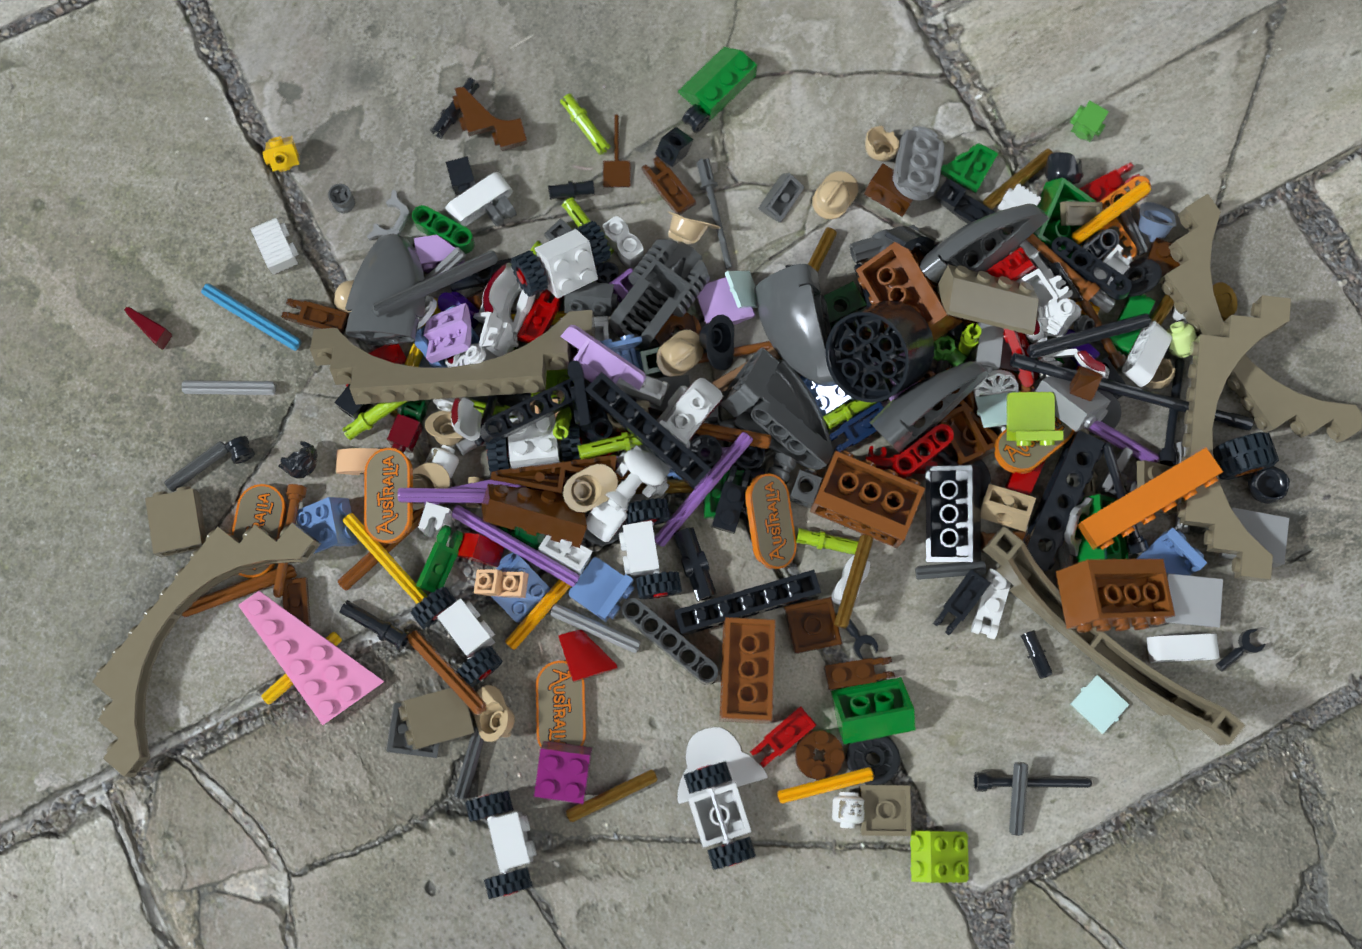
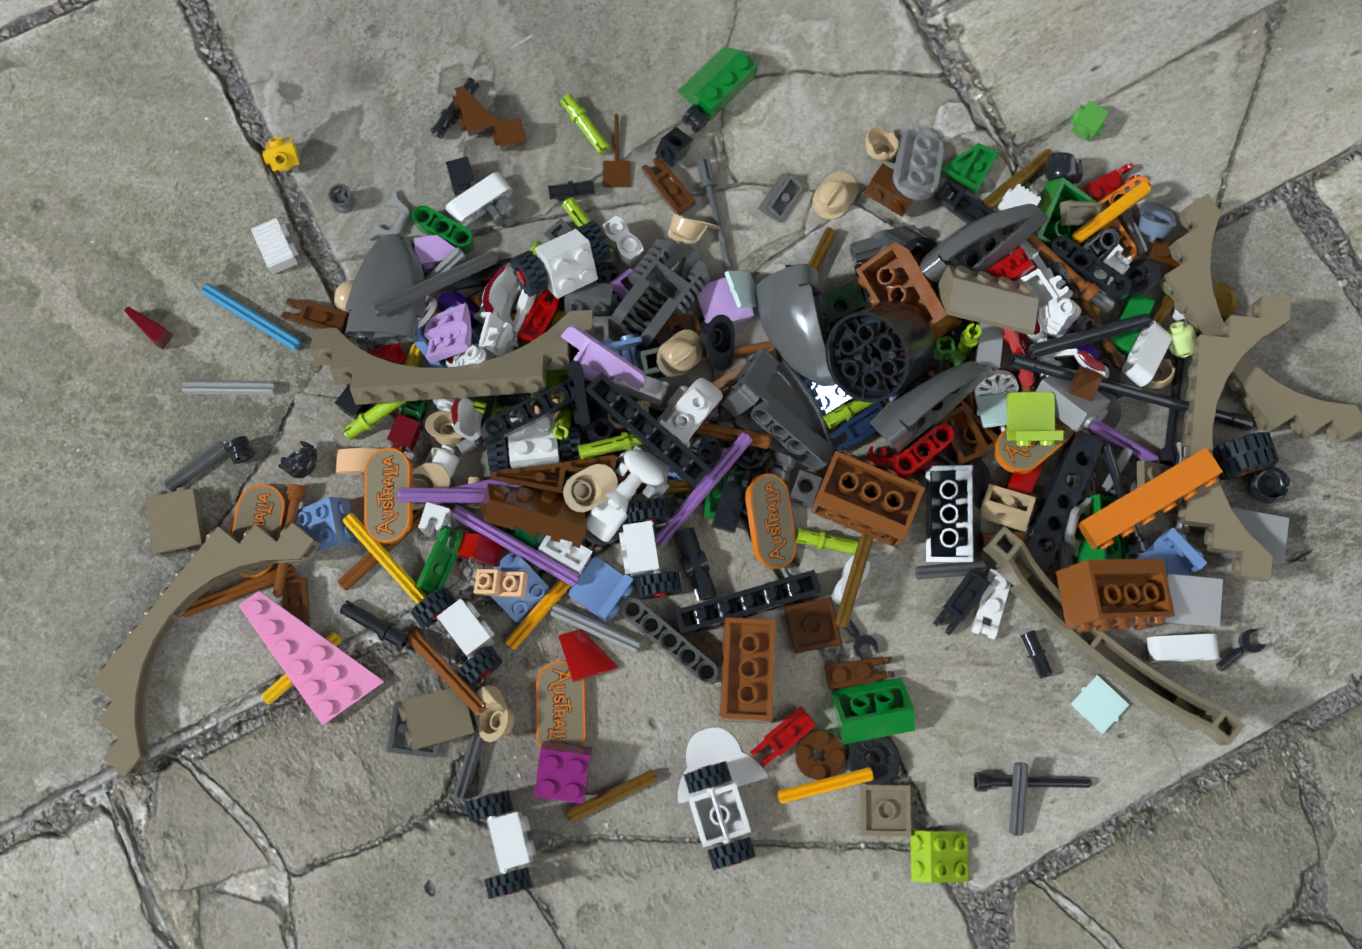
(848, 809): white head -> none

